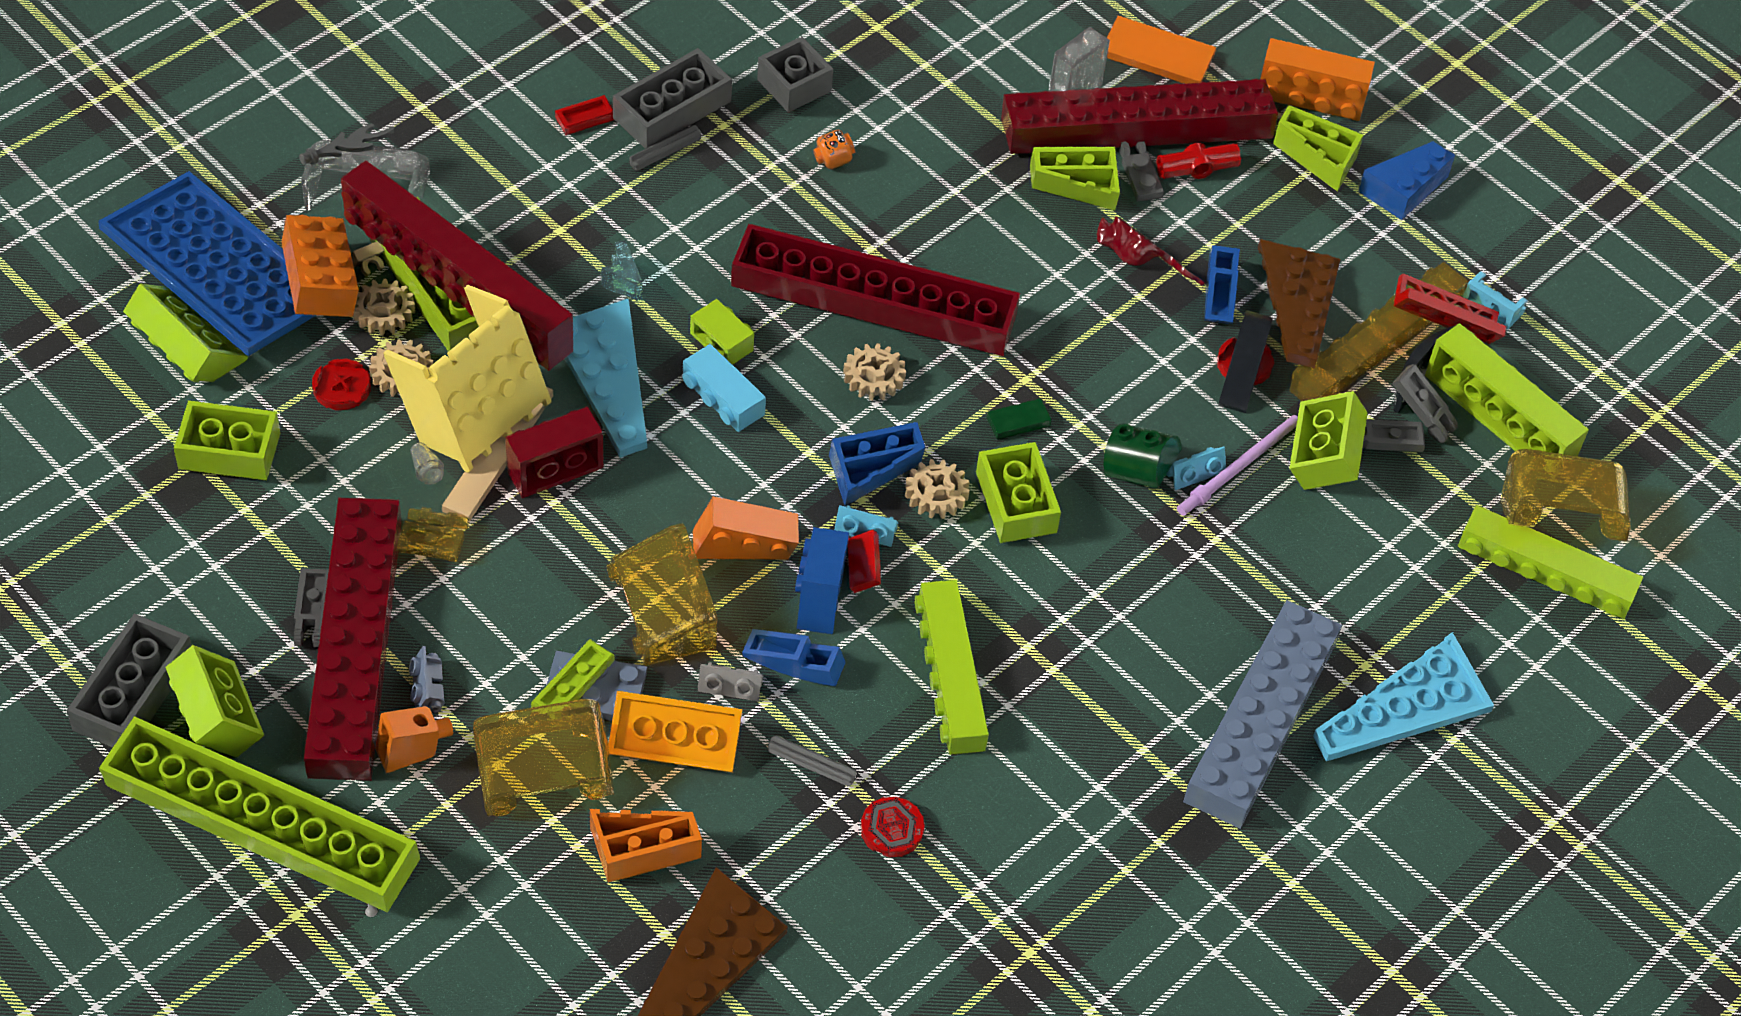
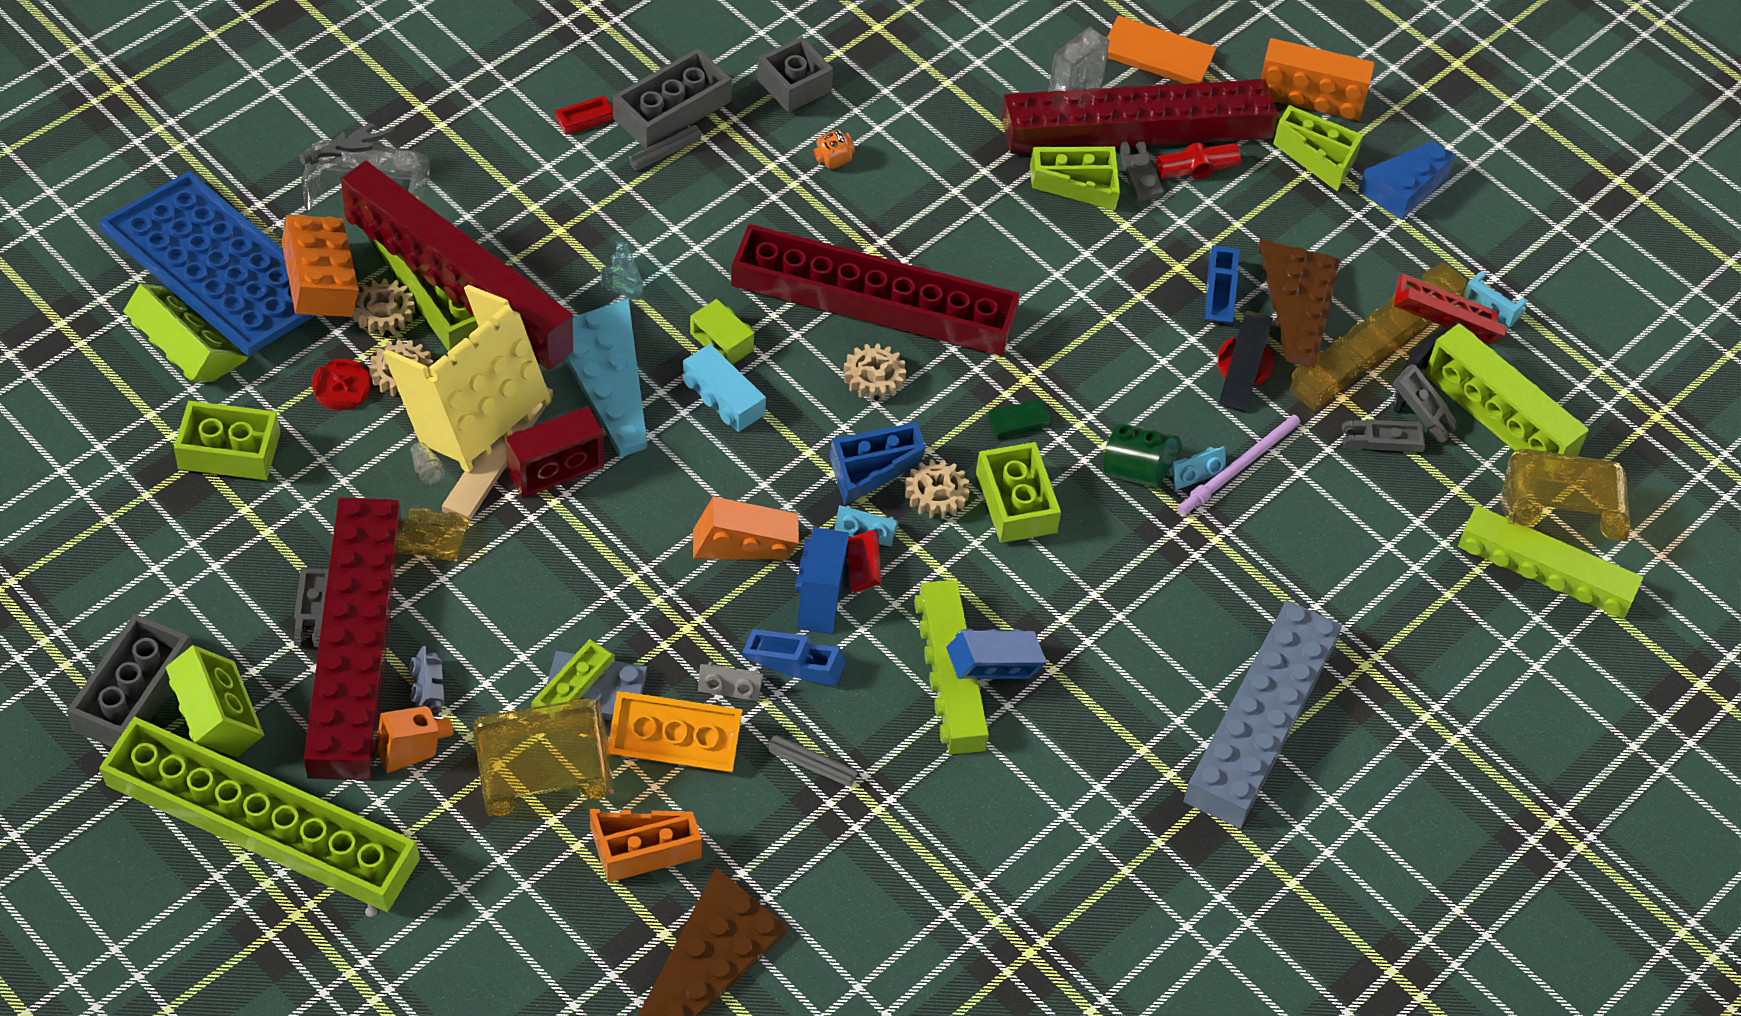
(367, 255): tan tile -> none
(666, 596): clear yellow windscreen -> none
(892, 826): red tile -> none
(996, 654): none -> brick
(1135, 247): dark red animal -> none
(1328, 440): lime brick -> none
(1415, 699): medium azure wing -> none

